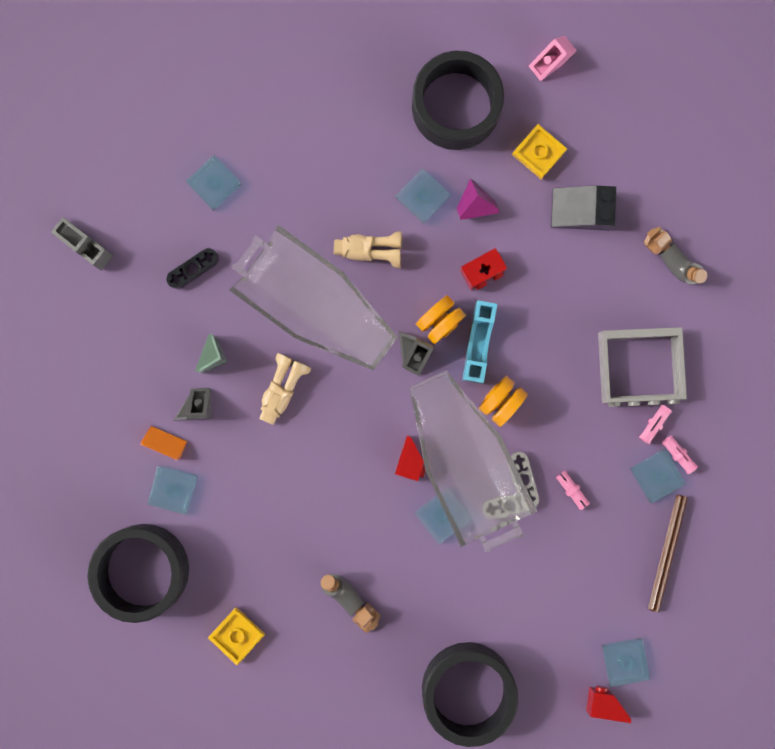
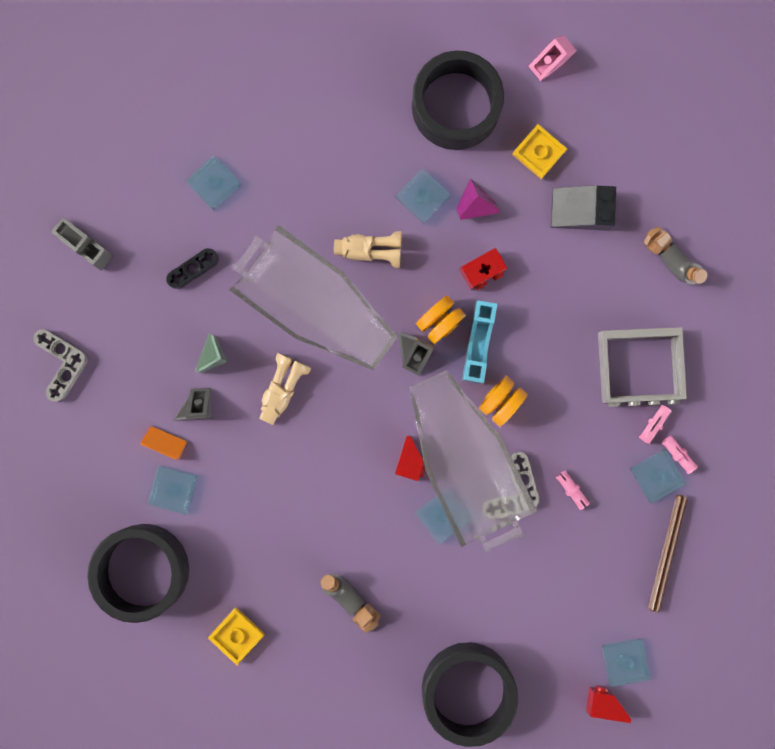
(67, 358): none -> light grey beam

